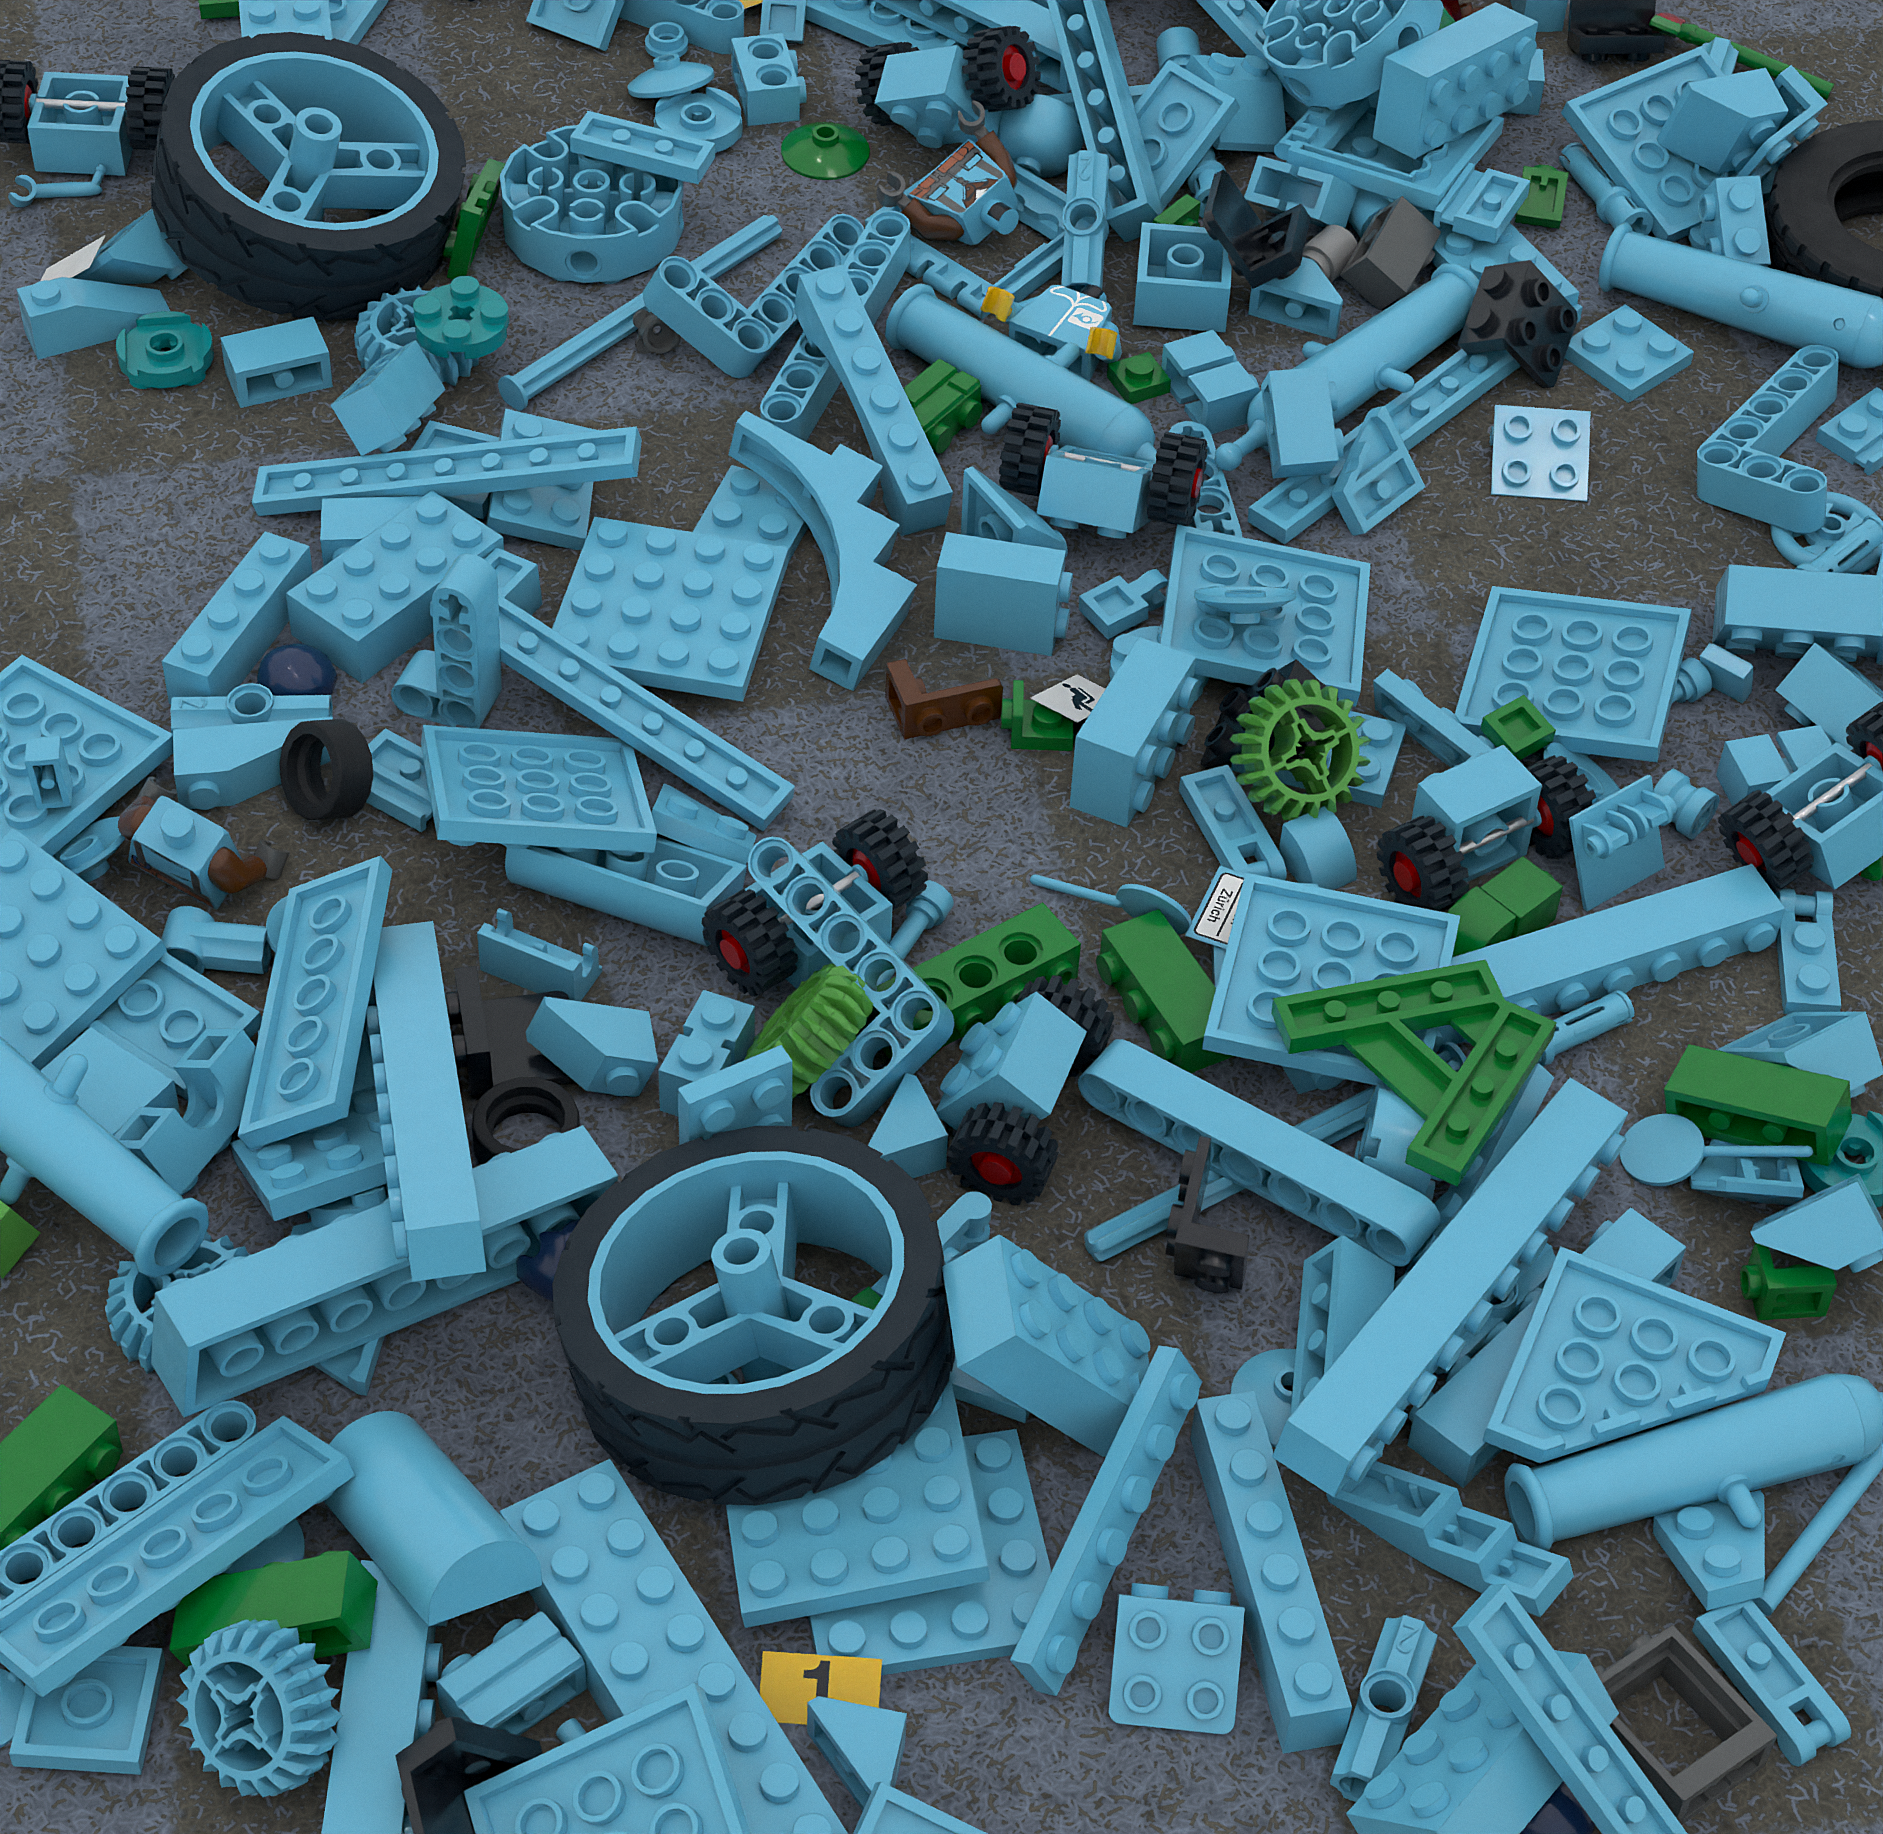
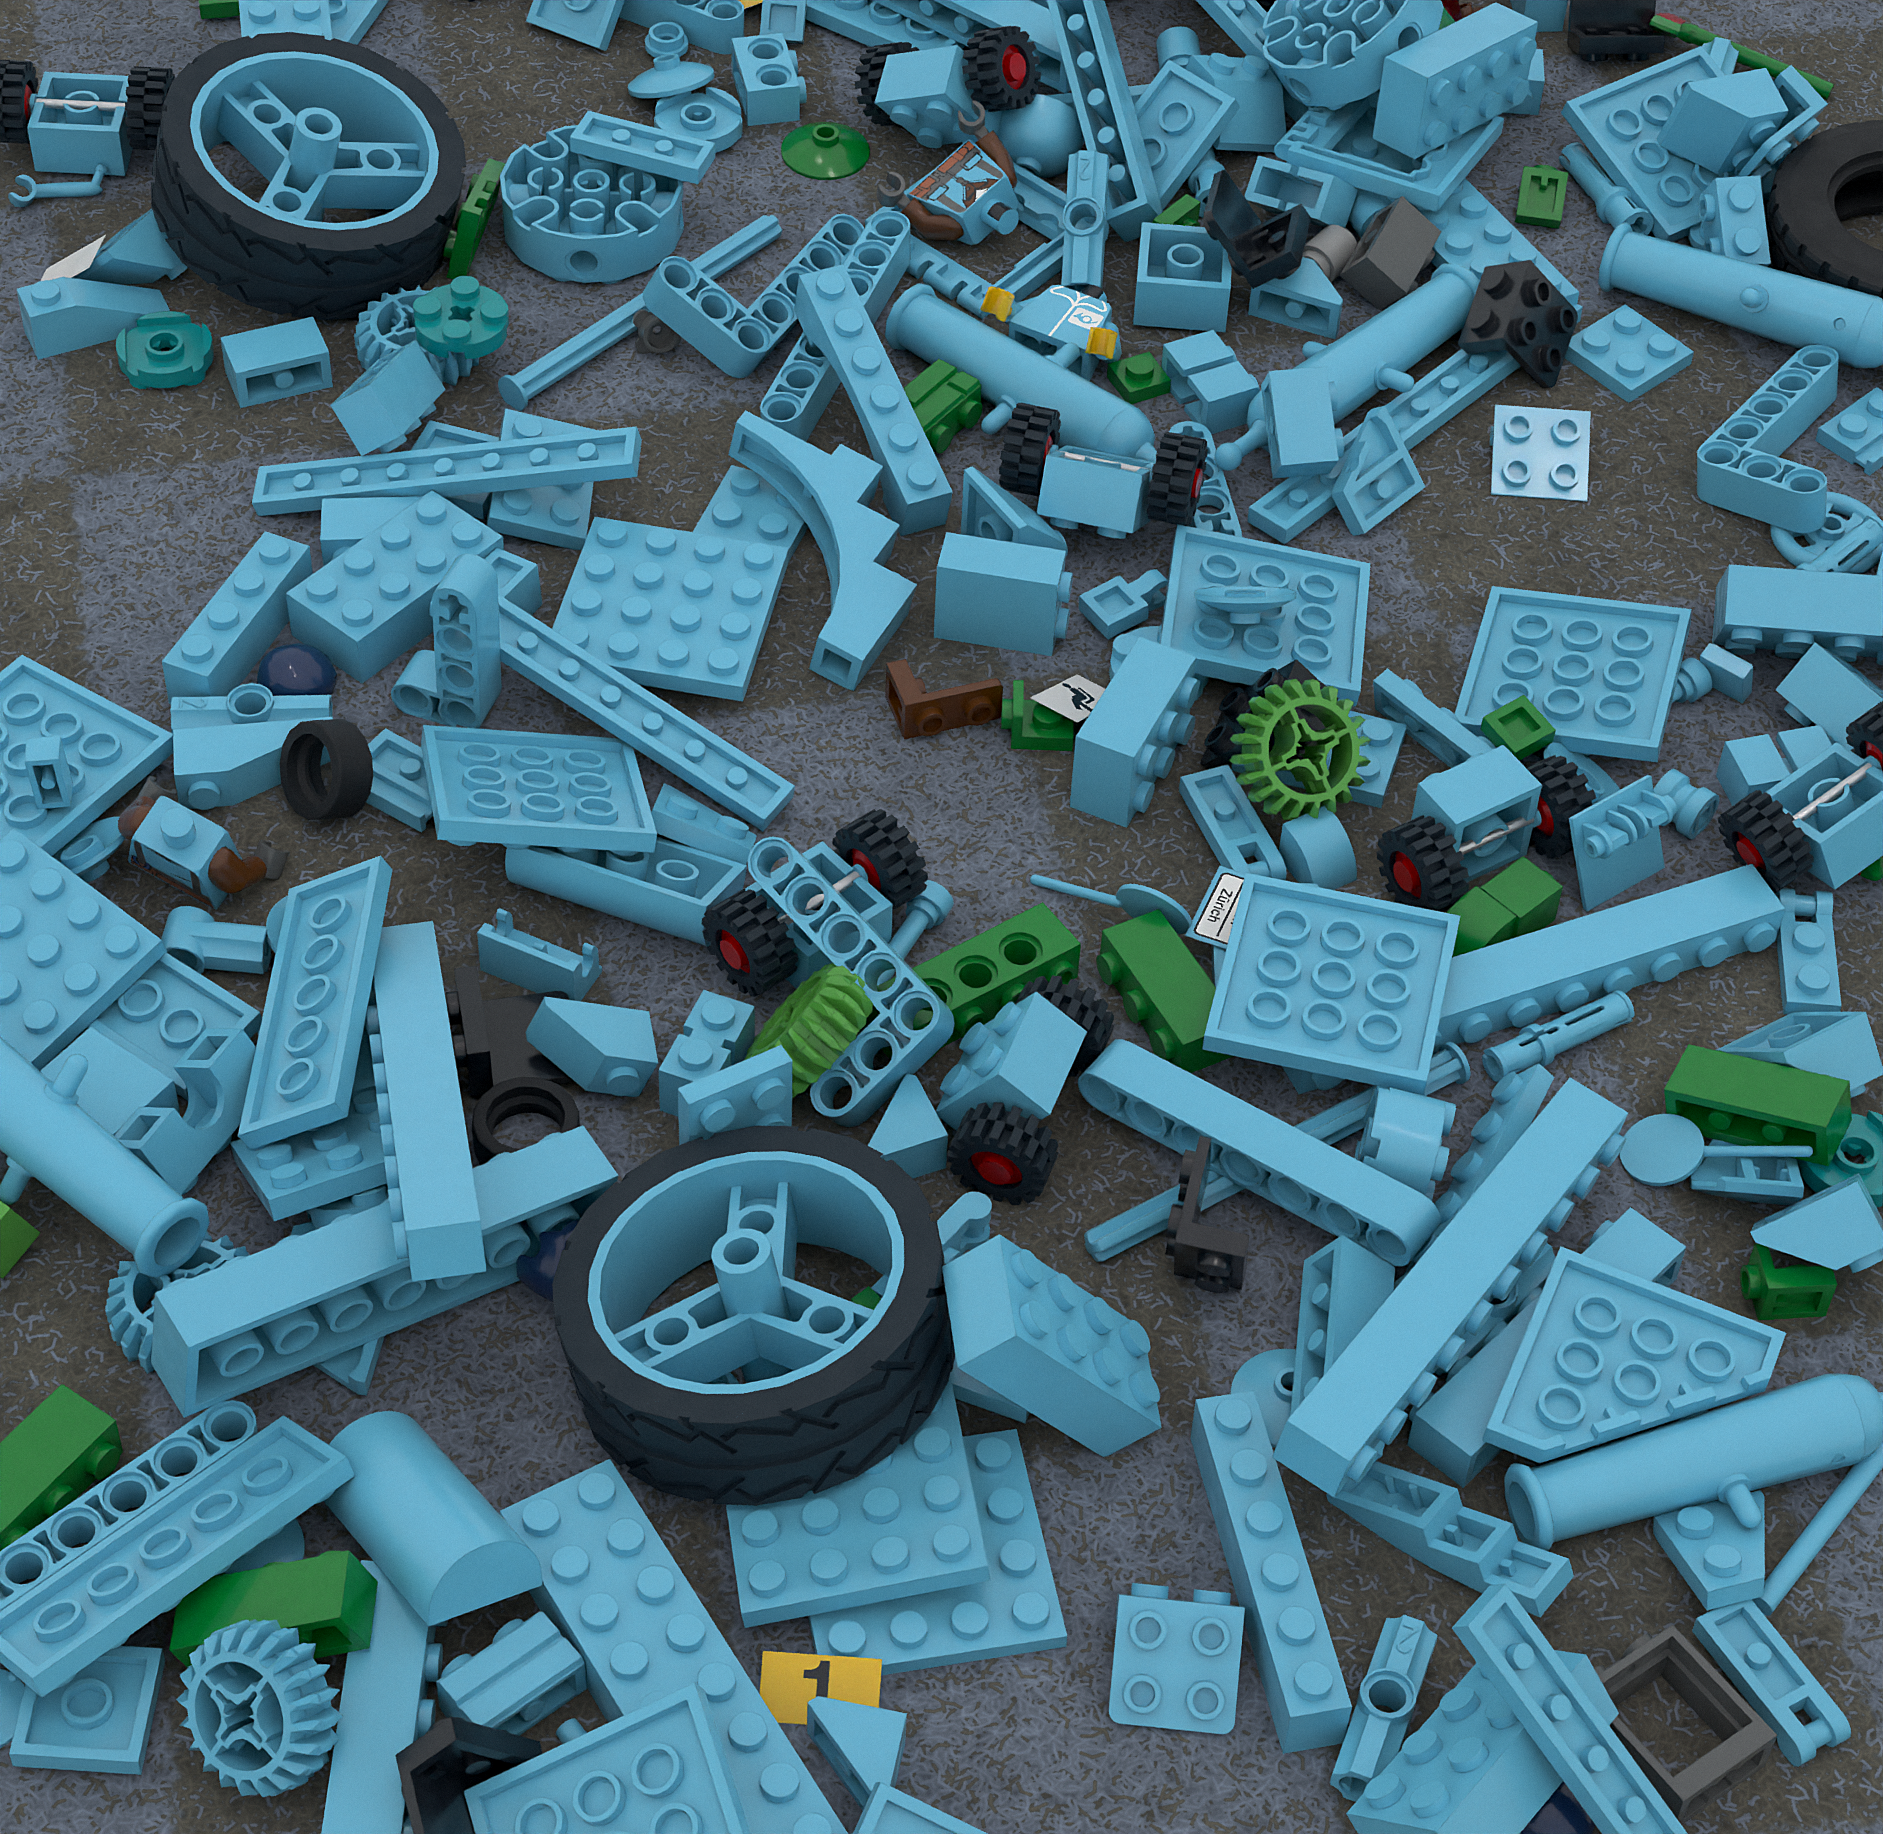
(1106, 1521): medium azure plate -> none
(1378, 1025): green plate -> none
(1482, 203): medium azure plate -> none

